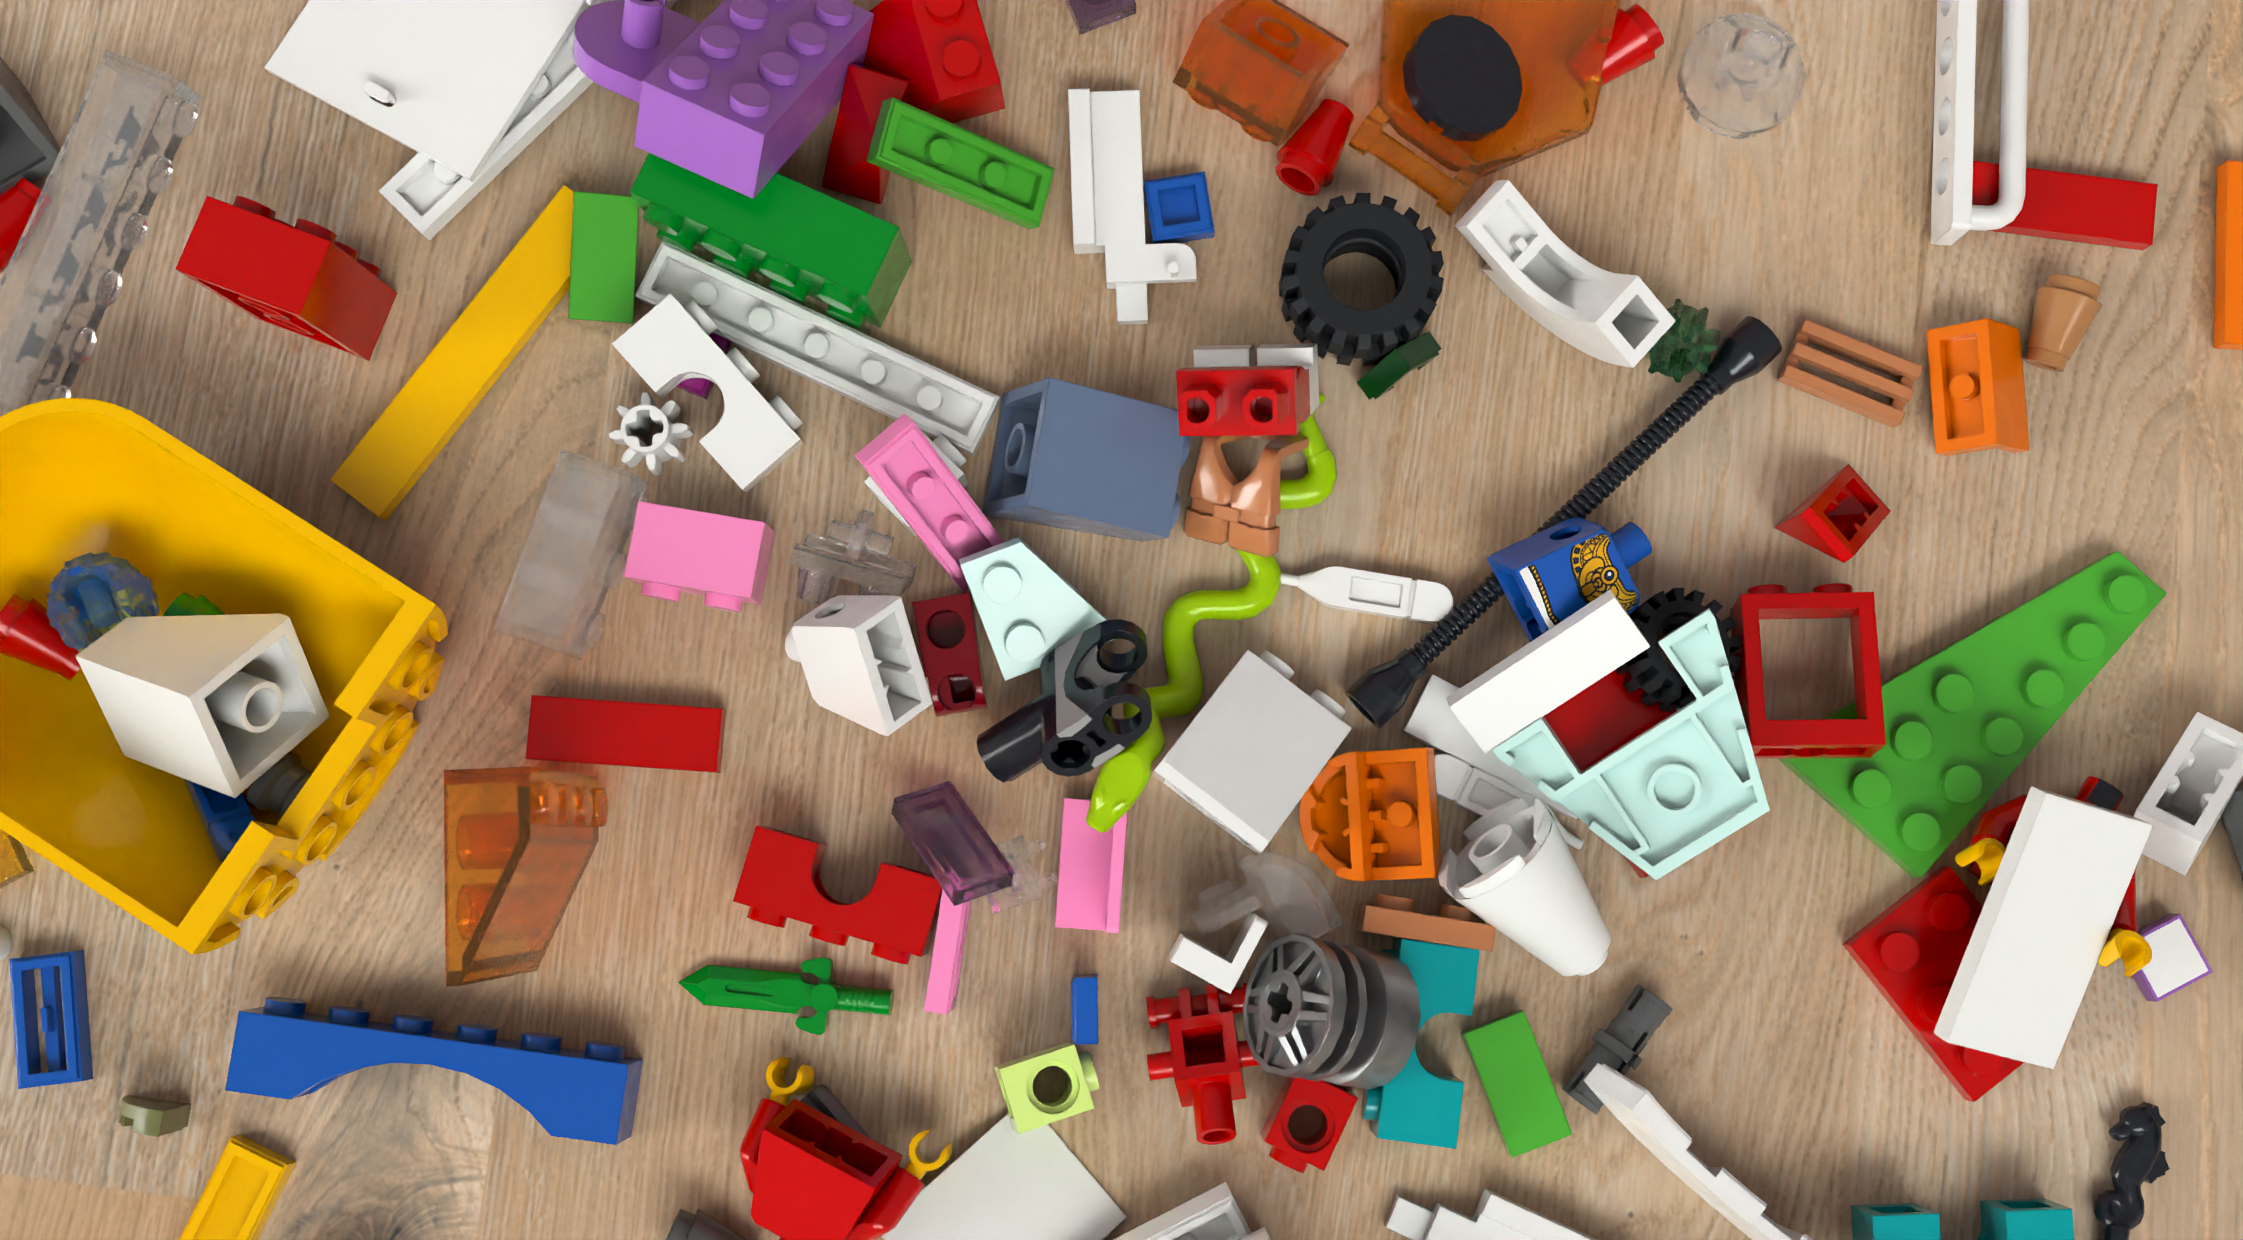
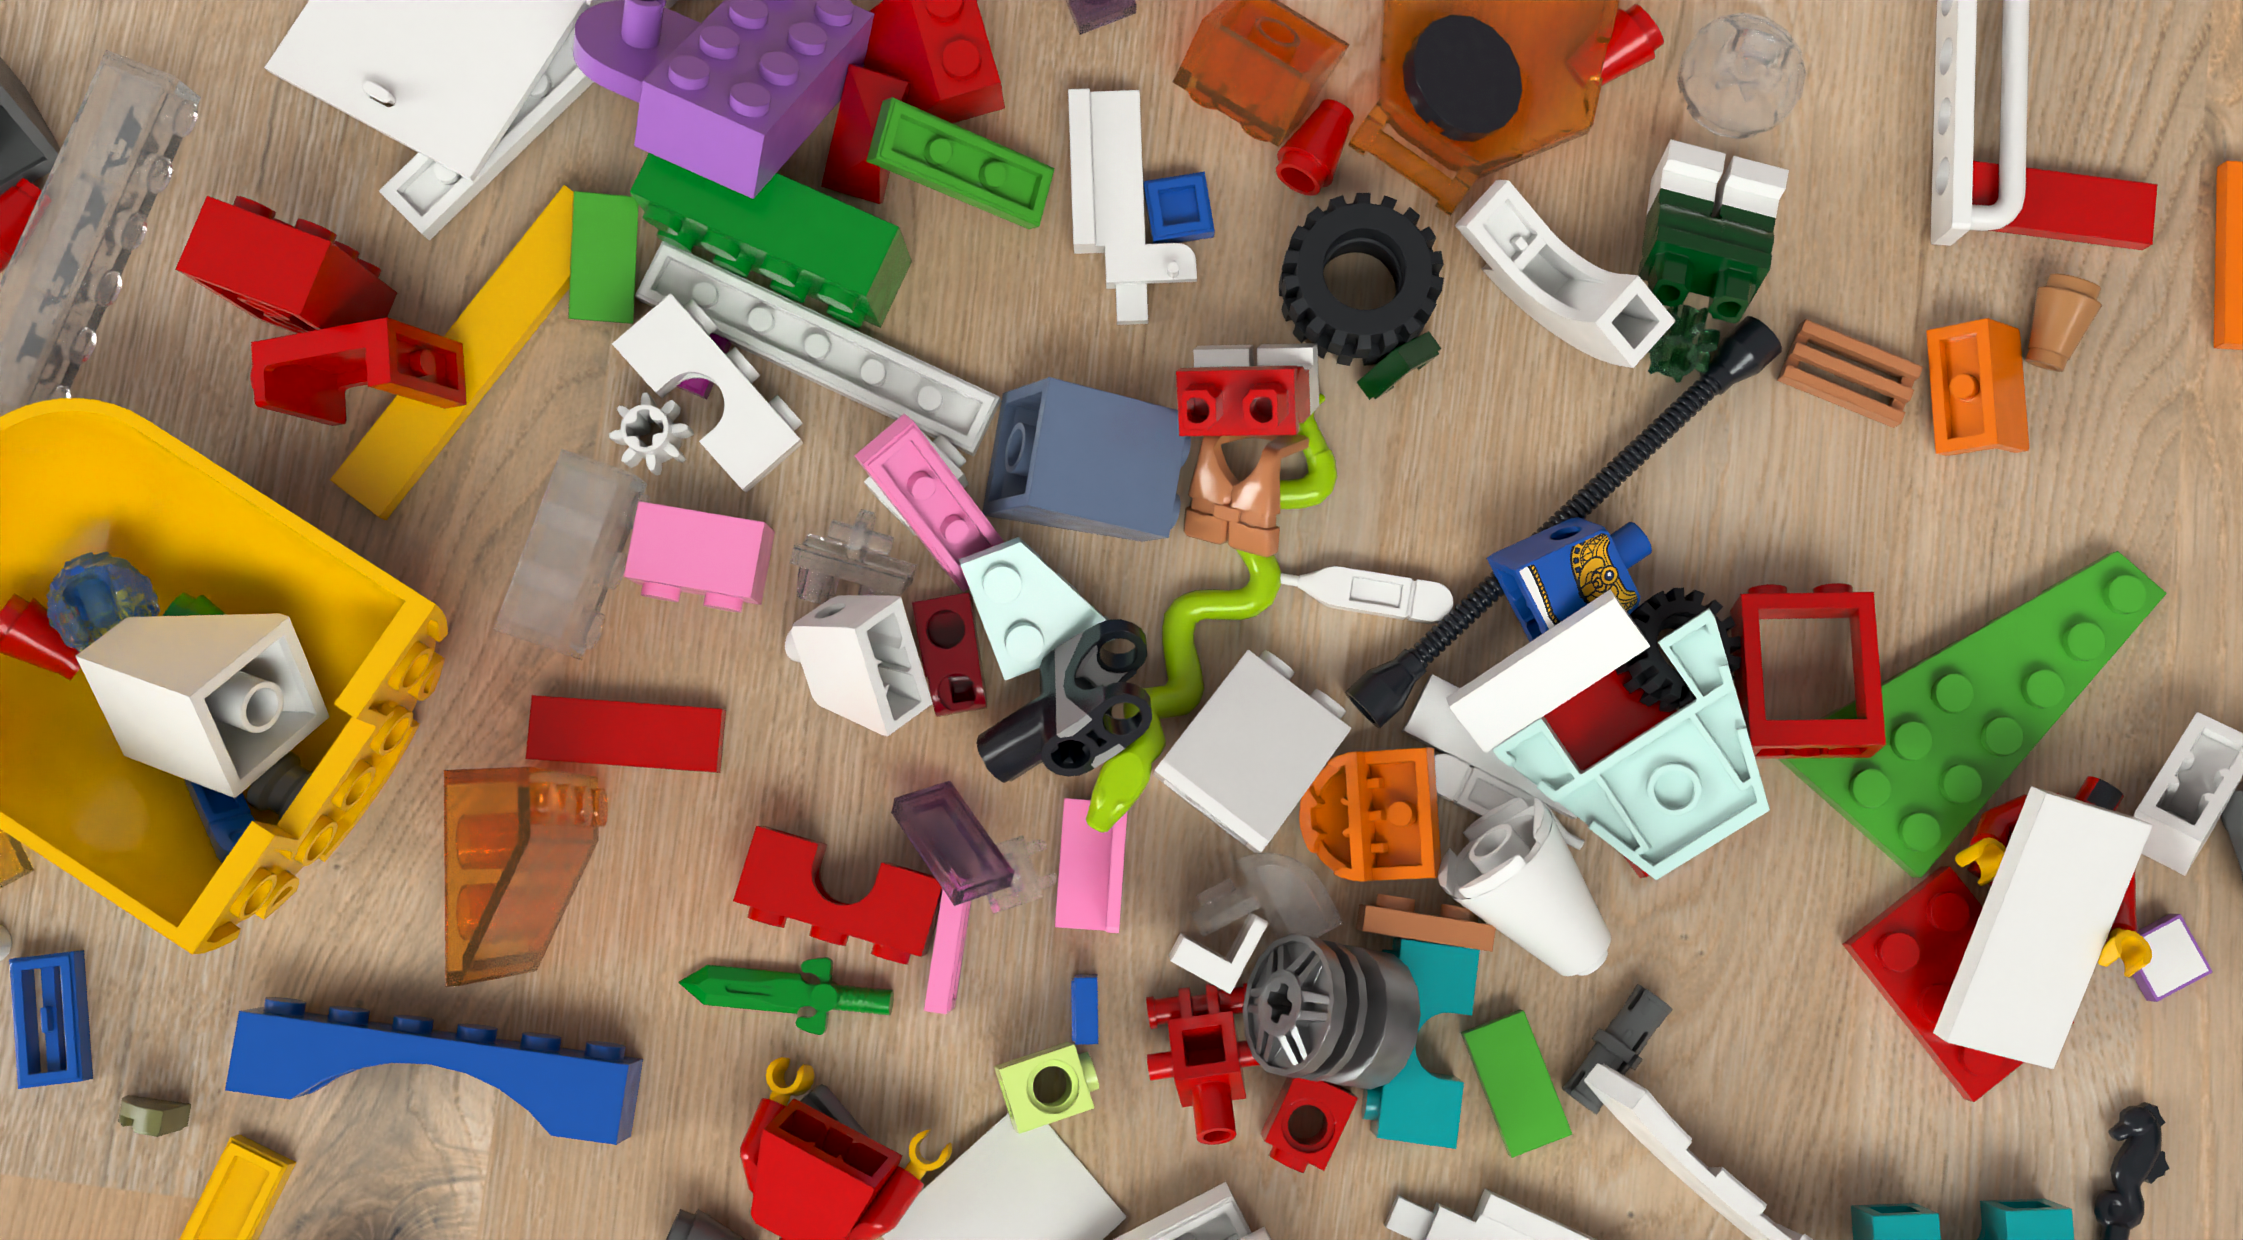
(313, 369): none -> red panel
(1708, 234): none -> dark green hips
(1837, 516): red slope -> none

